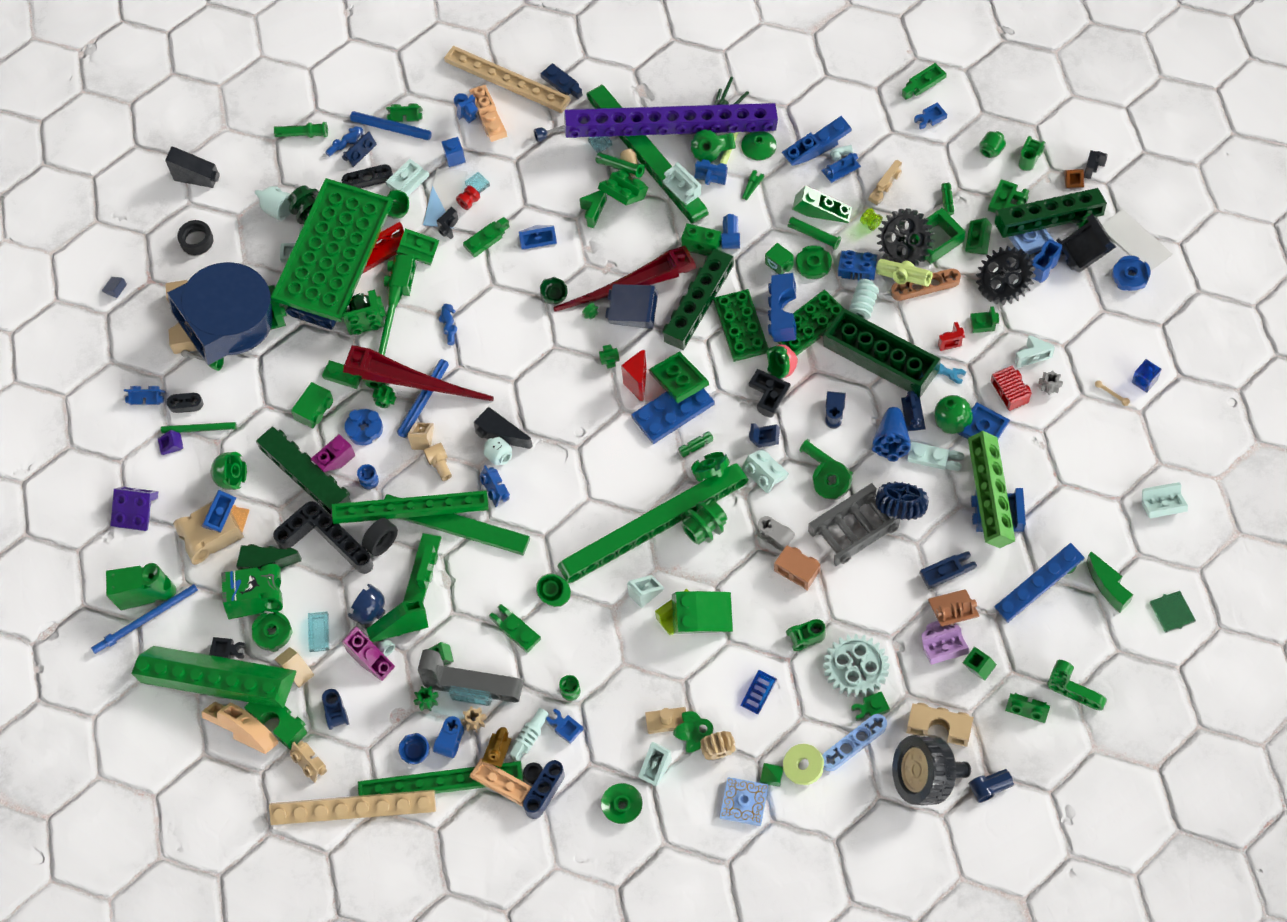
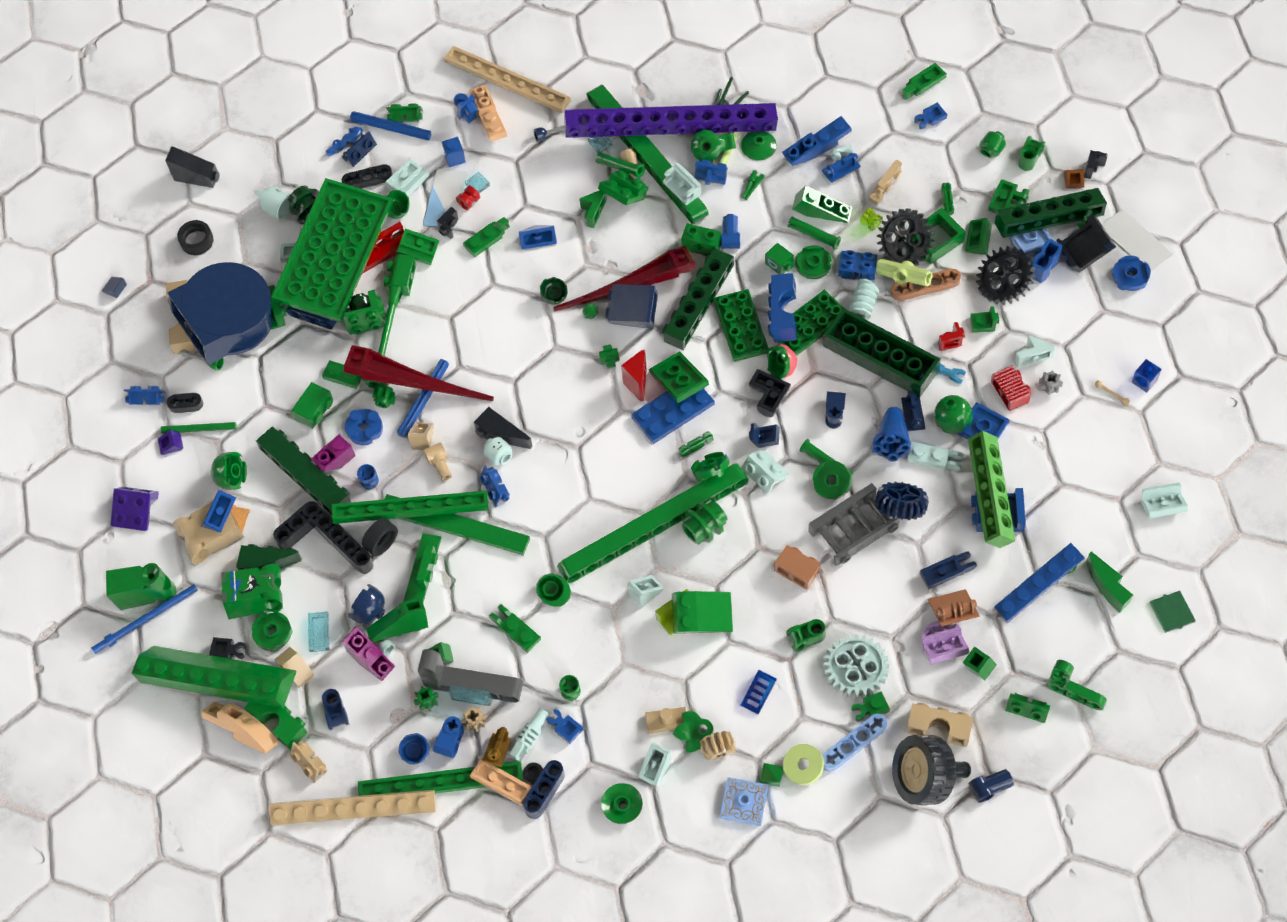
(309, 130): green pin -> none
(449, 328): blue animal -> none
(561, 81): dark blue hinge -> none
(776, 534): light grey piece -> none

